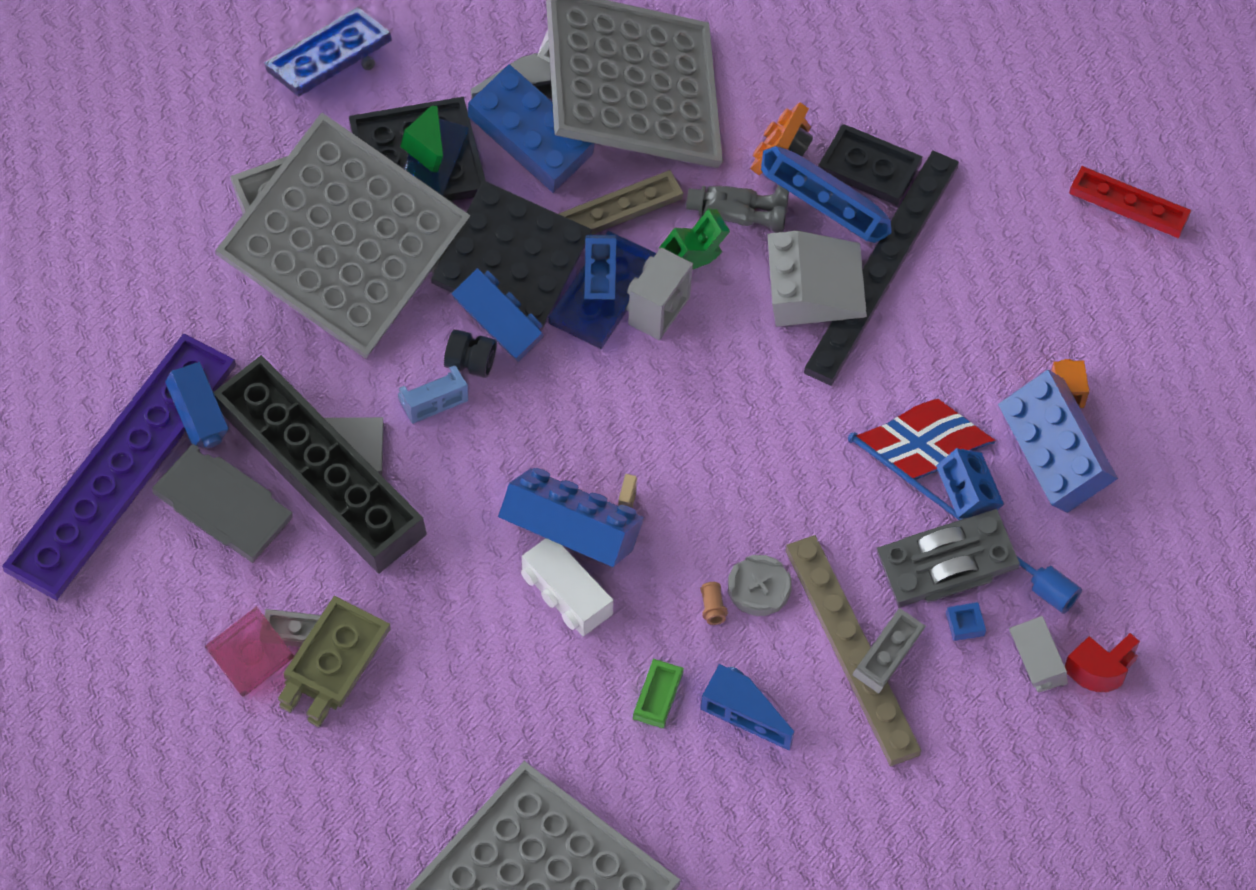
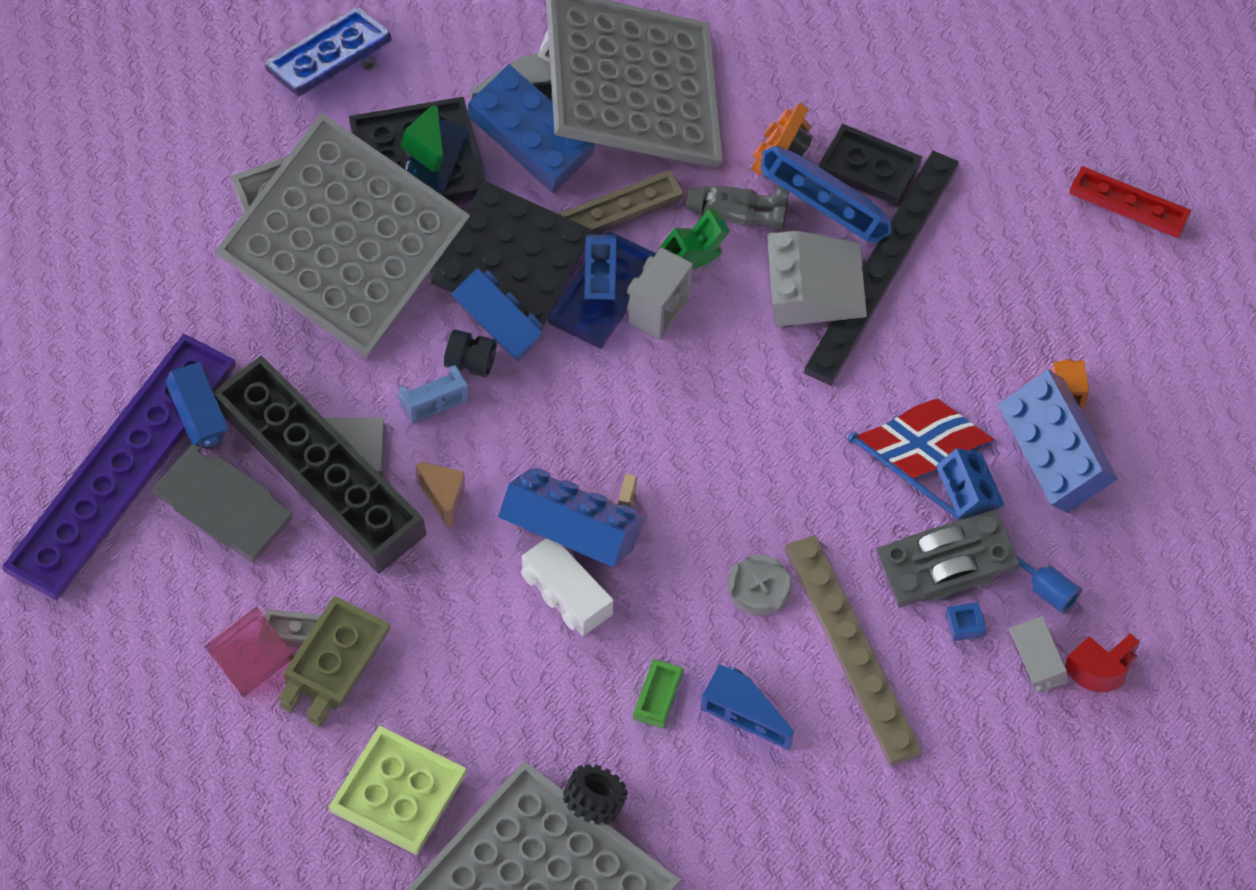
(397, 790): none -> yellowish green plate
(443, 488): none -> medium nougat slope
(595, 794): none -> black tyre
(713, 610): nougat pin -> none
(888, 650): light grey tile -> none

